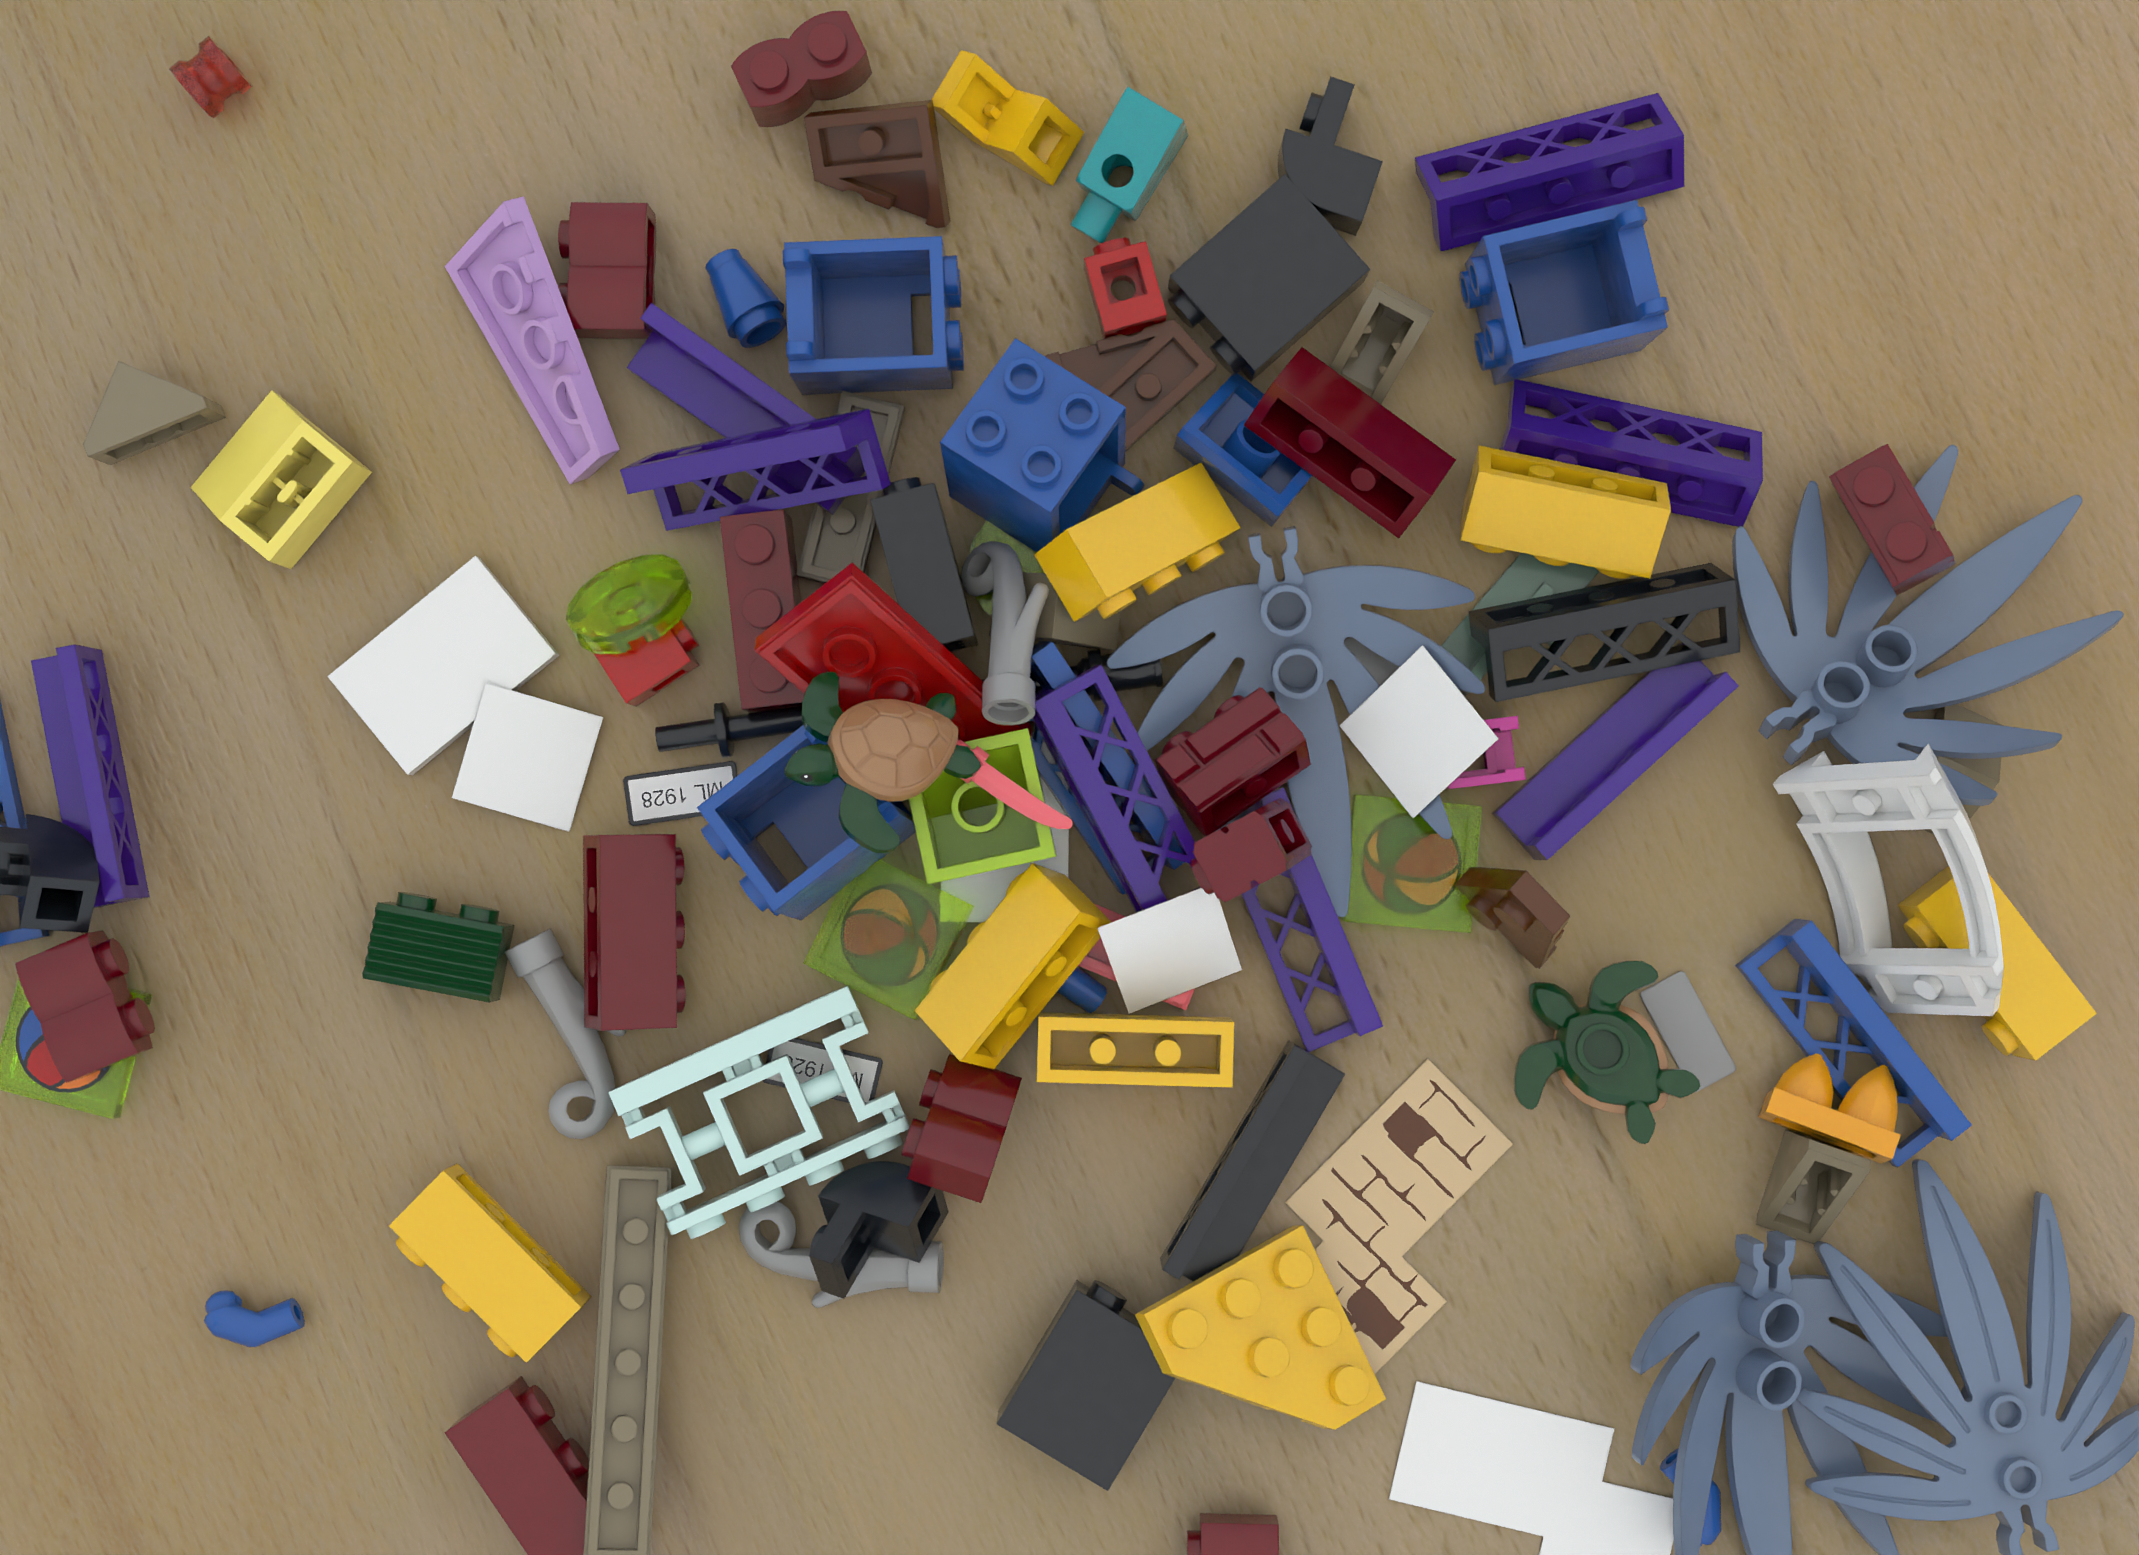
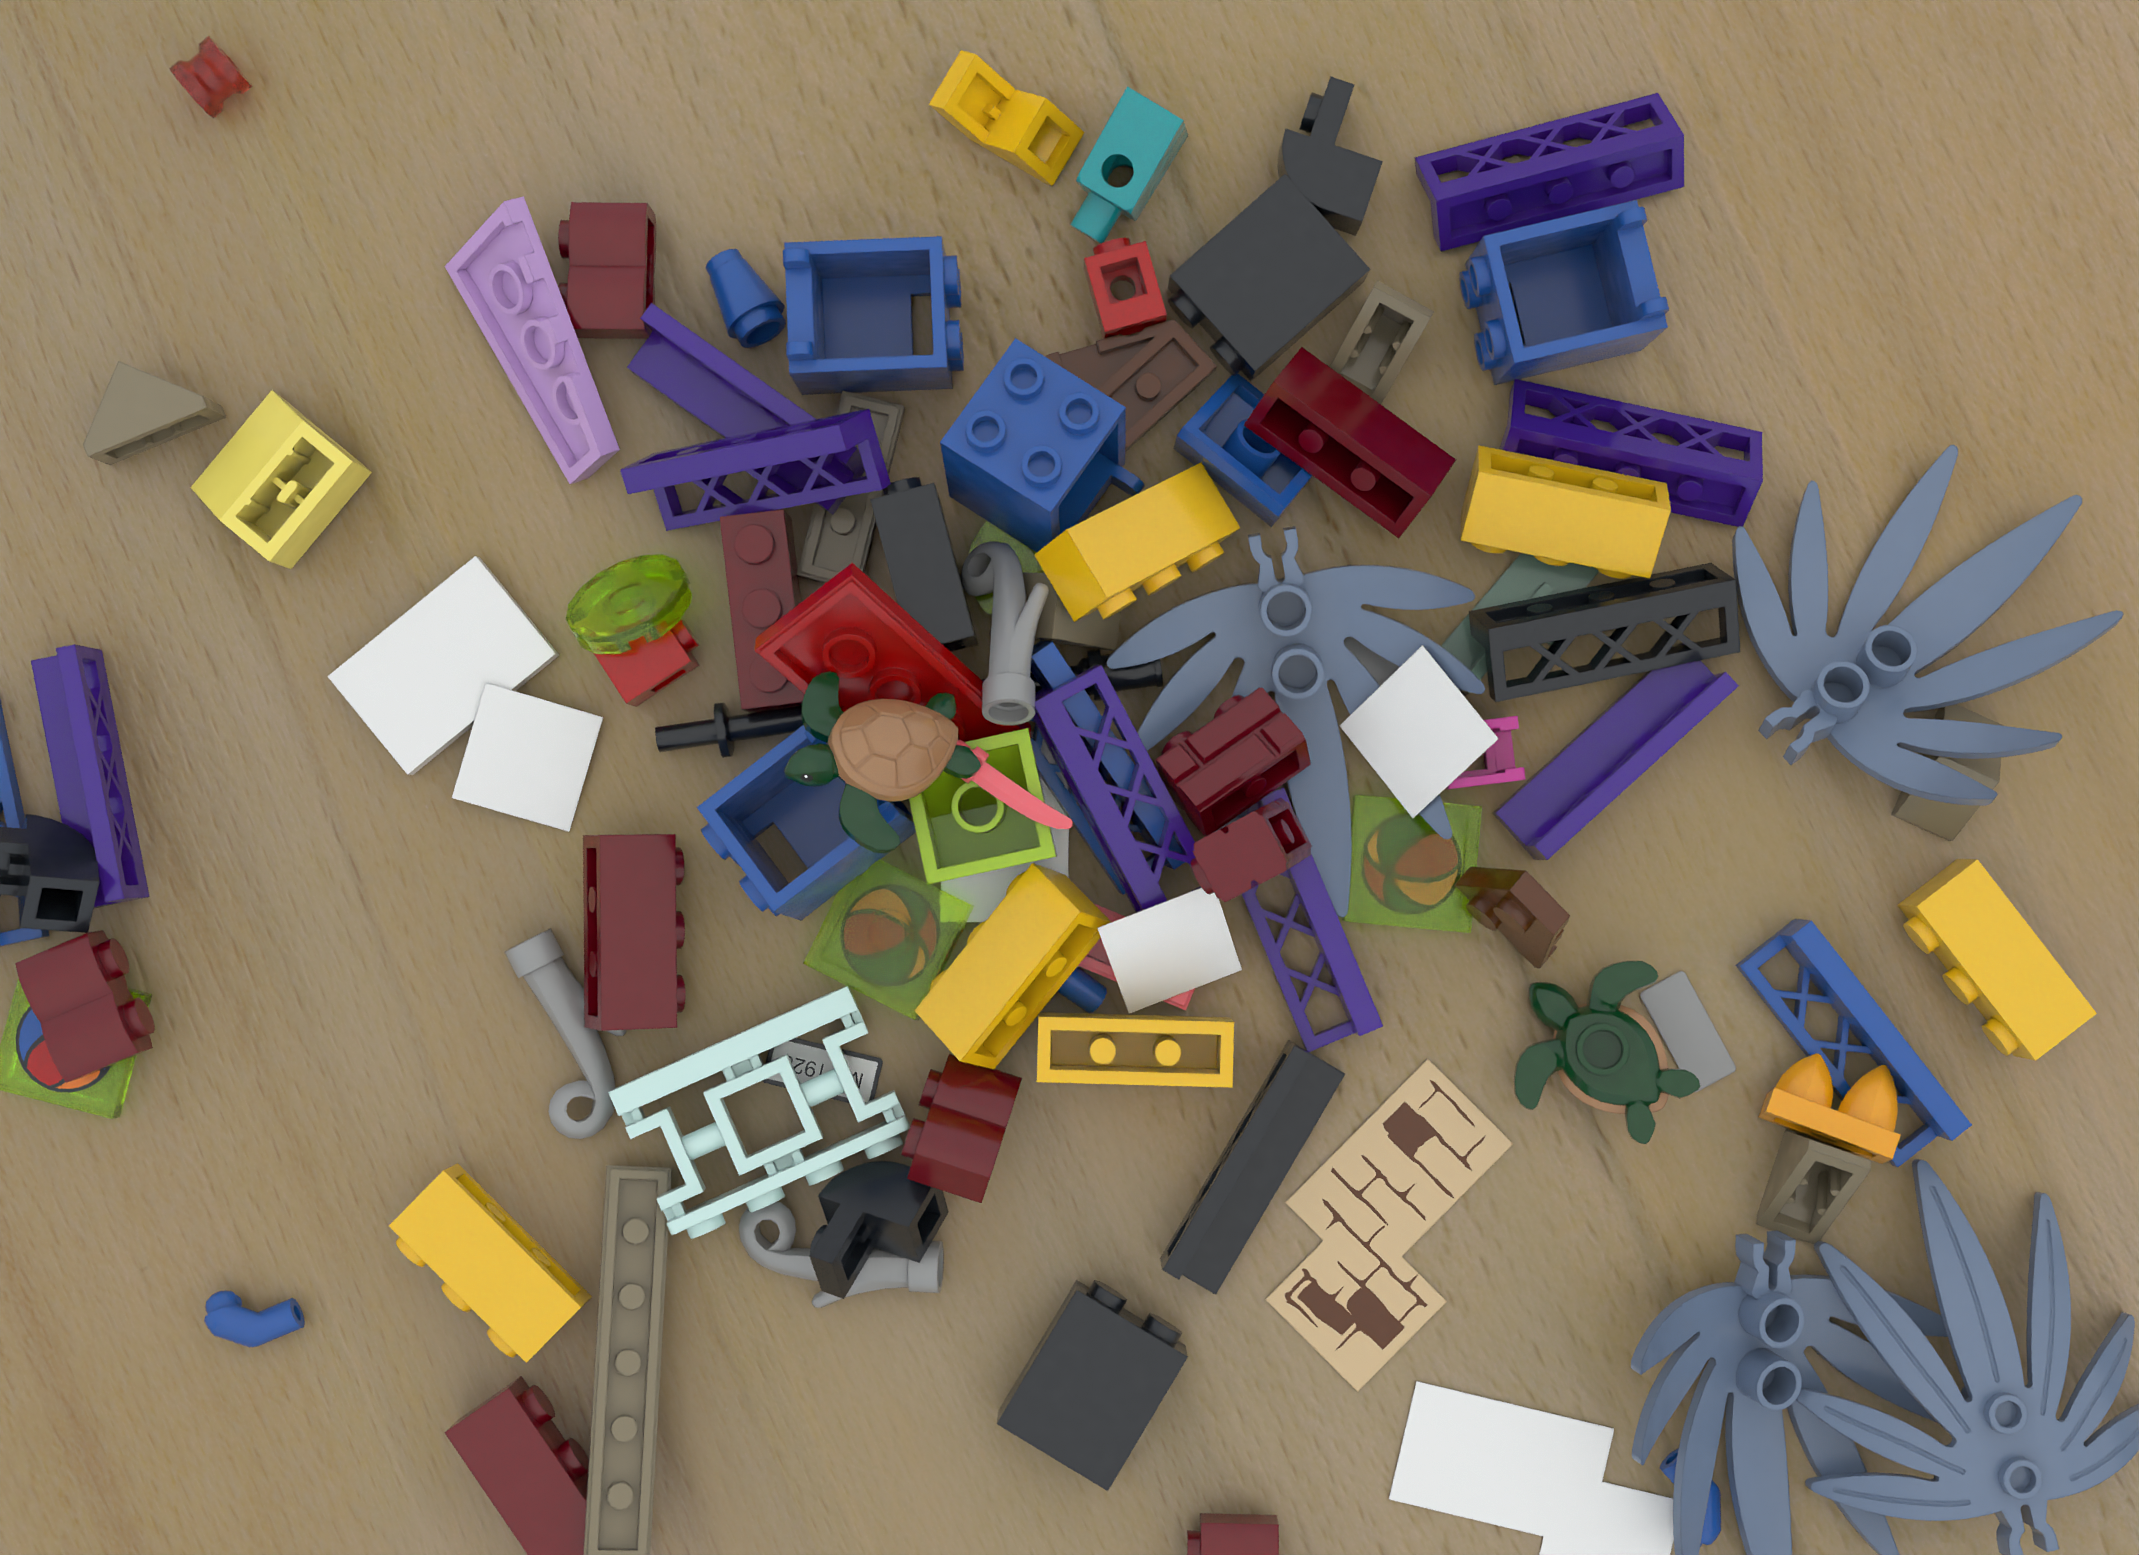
(438, 949): dark green brick -> none
(674, 792): white sticker -> none
(816, 63): dark red brick -> none
(883, 155): reddish brown wing -> none
(1267, 1335): yellow plate -> none
(1837, 813): white wedge -> none
(1892, 519): dark red brick -> none

